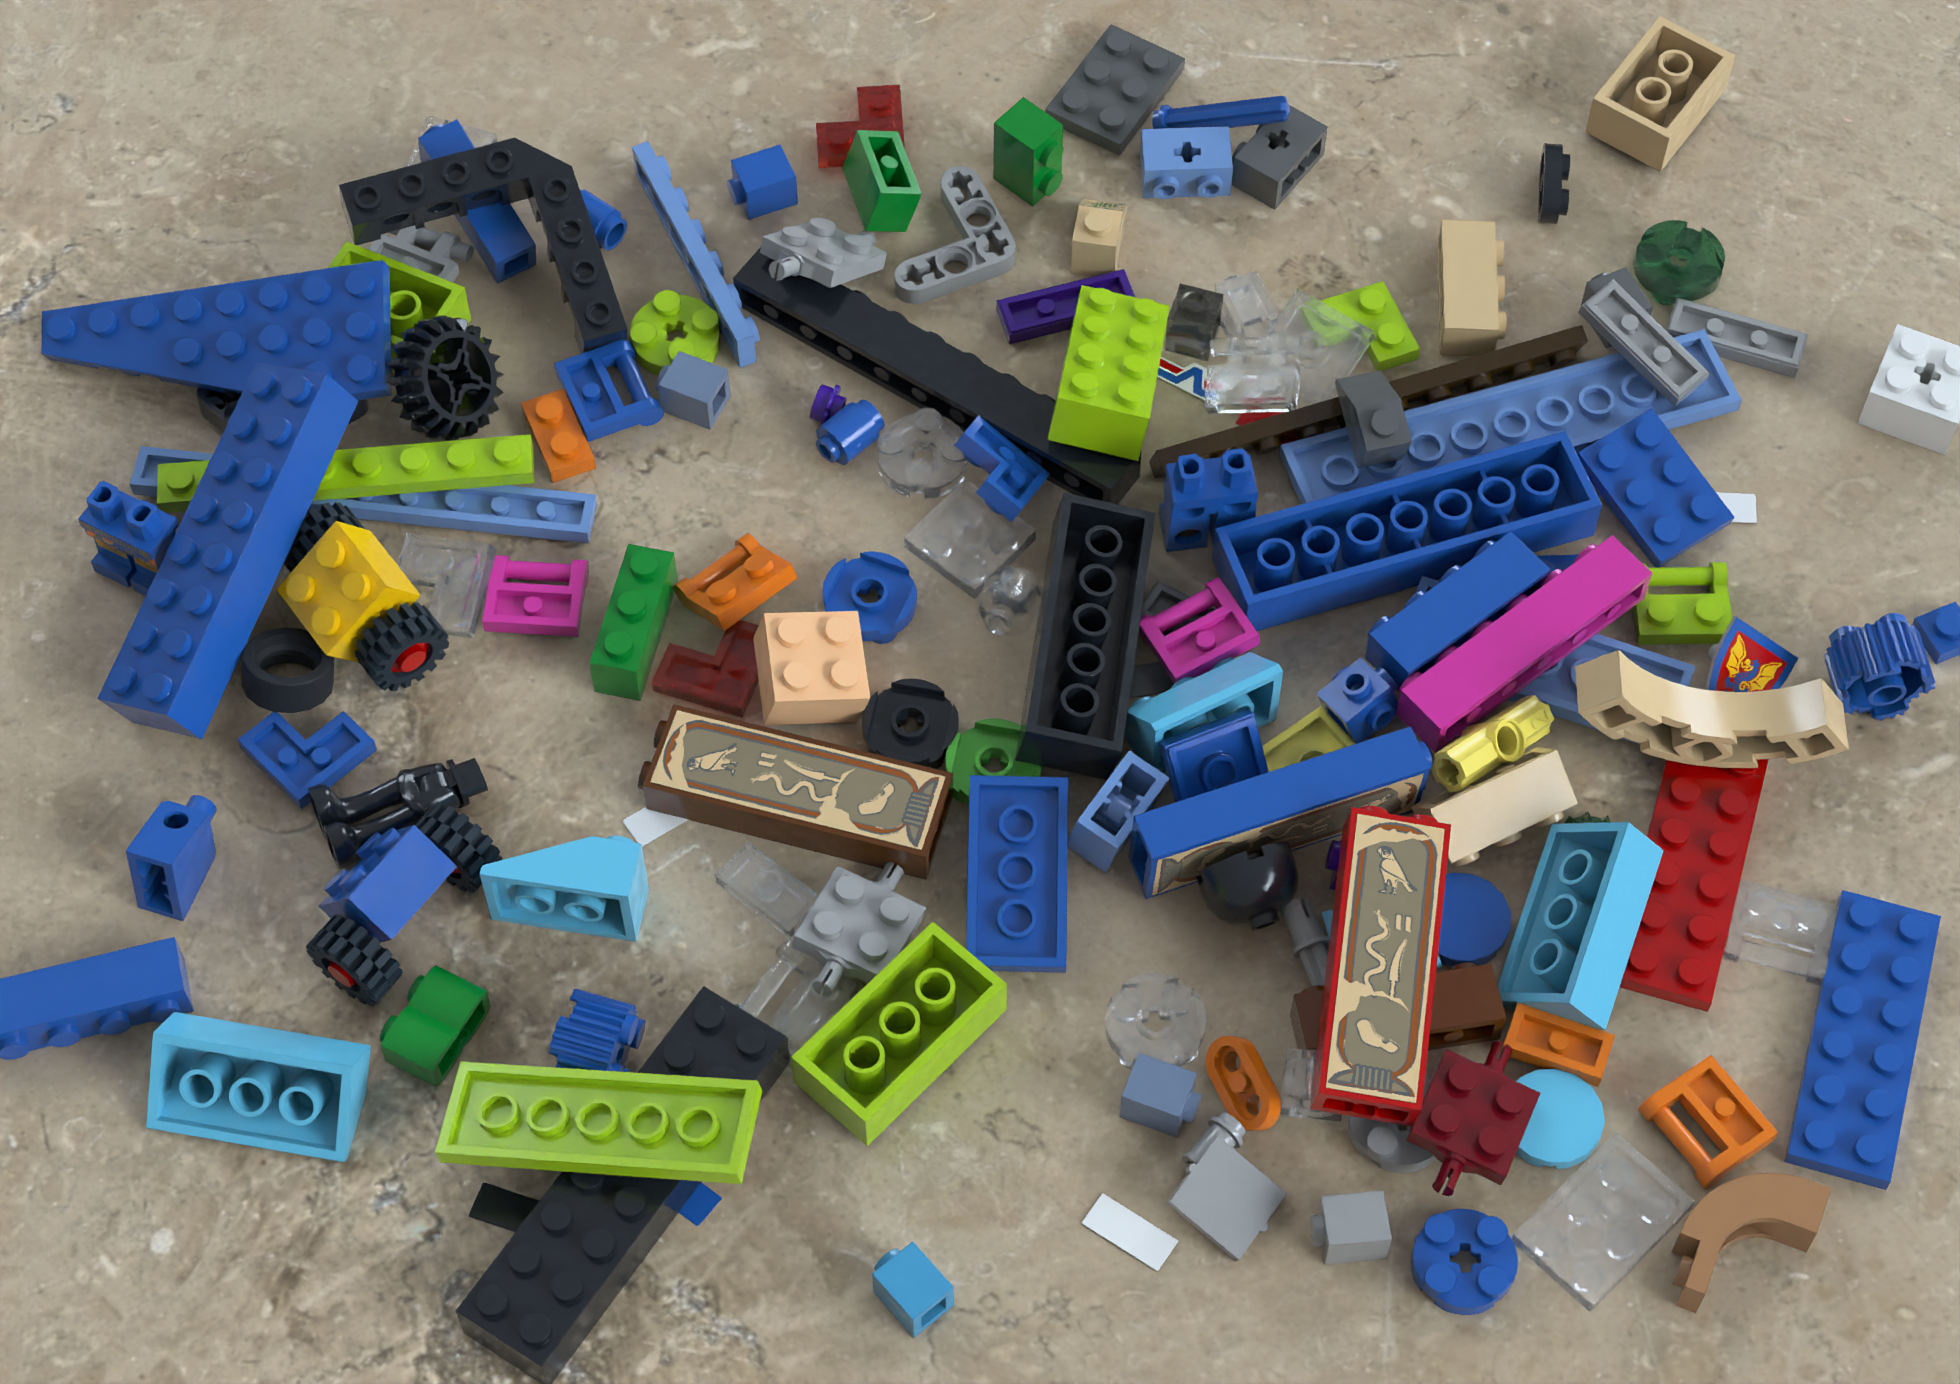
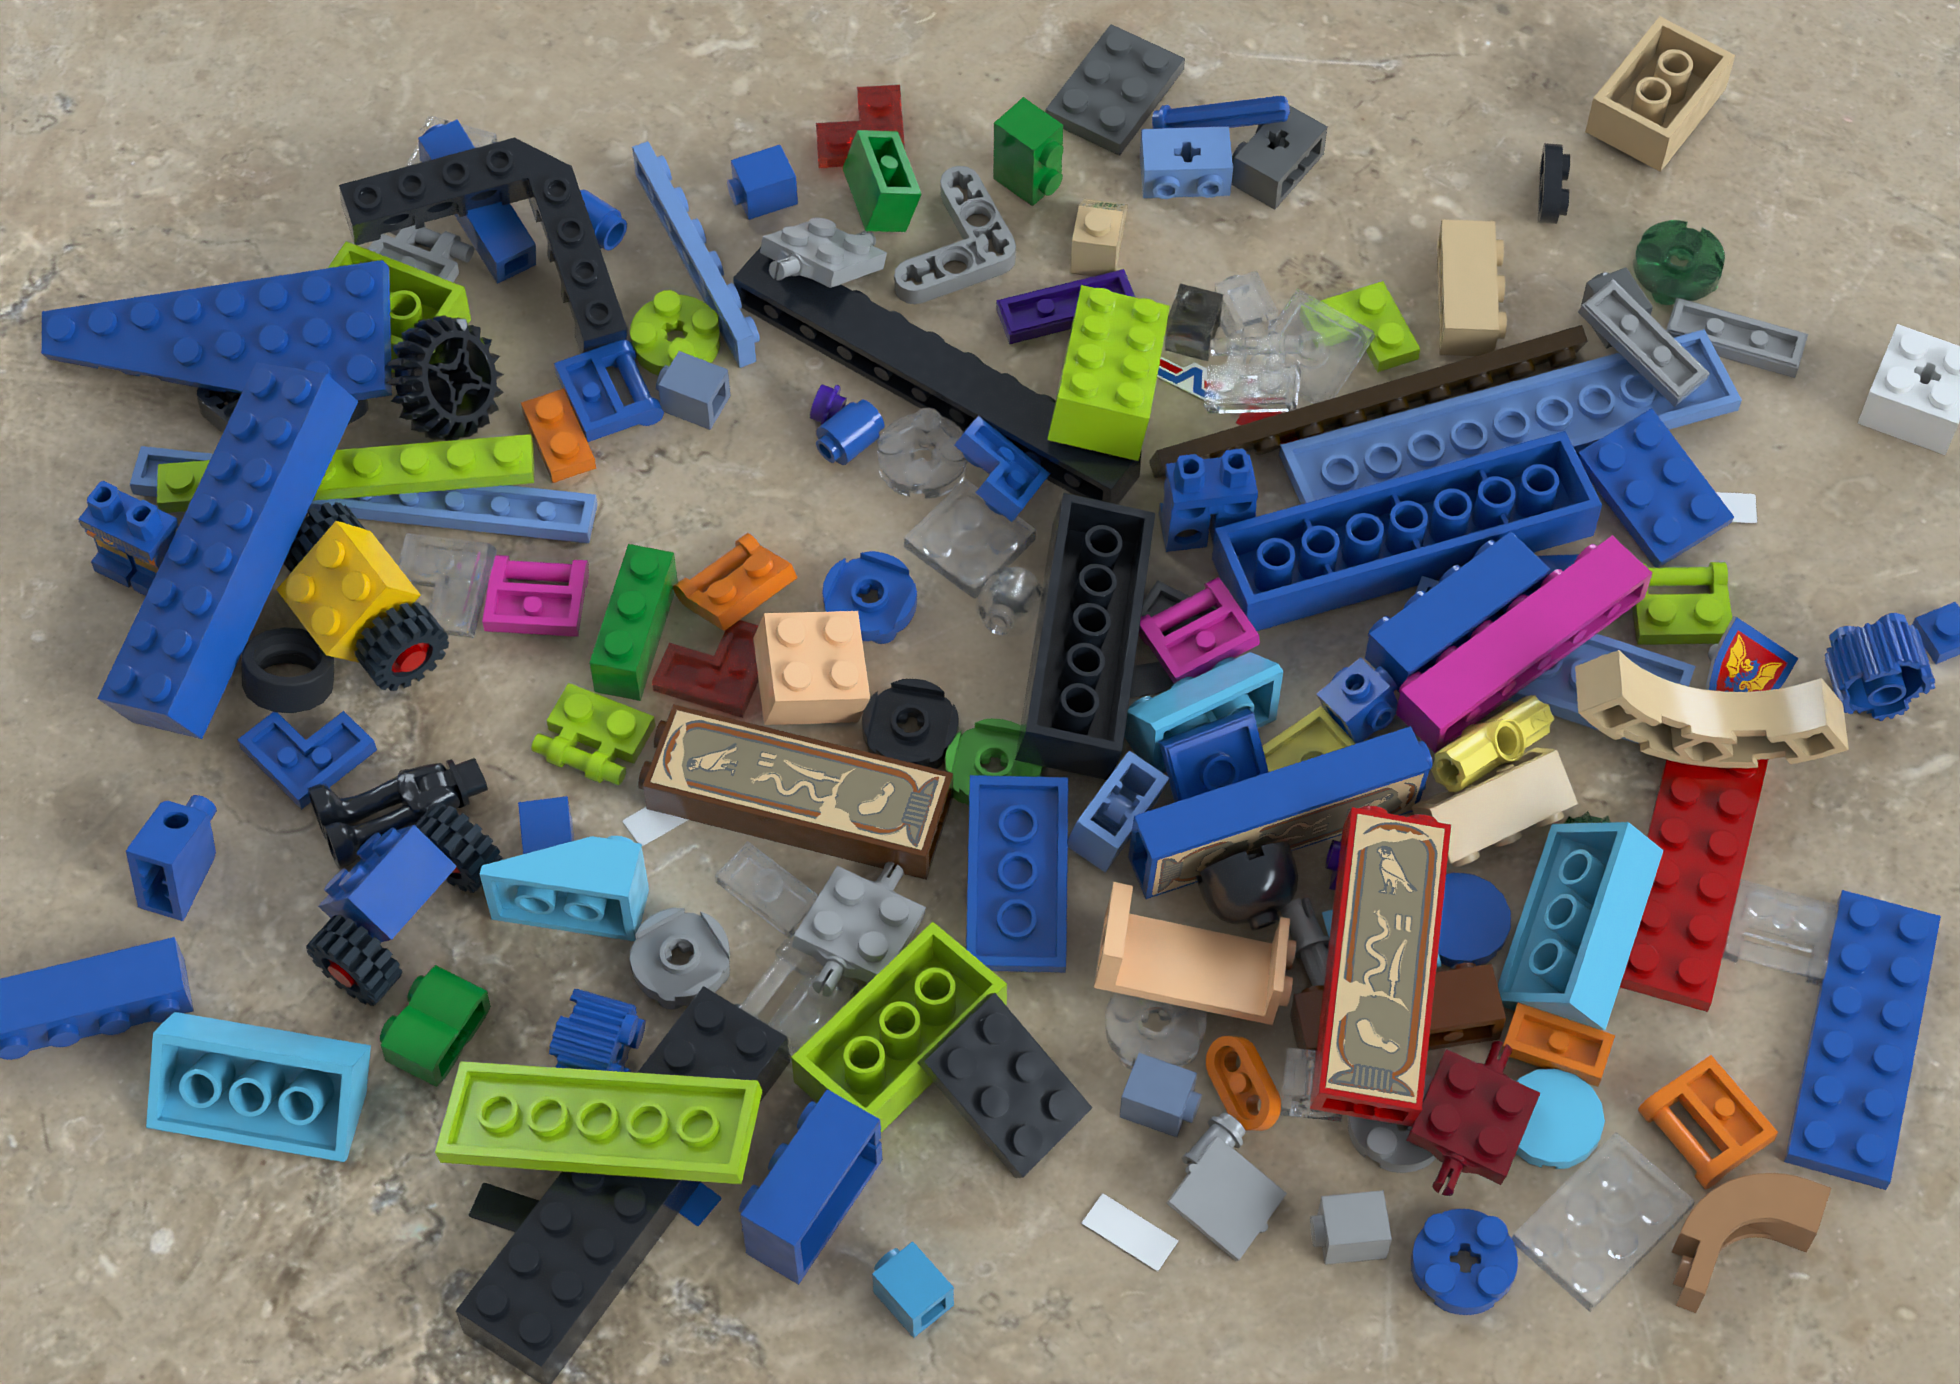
(545, 823): none -> blue brick
(598, 723): none -> lime plate
(675, 929): none -> light grey plate
(810, 1185): none -> blue piece
(1005, 1085): none -> black plate
(1193, 964): none -> light nougat panel
(1373, 418): dark grey slope -> none

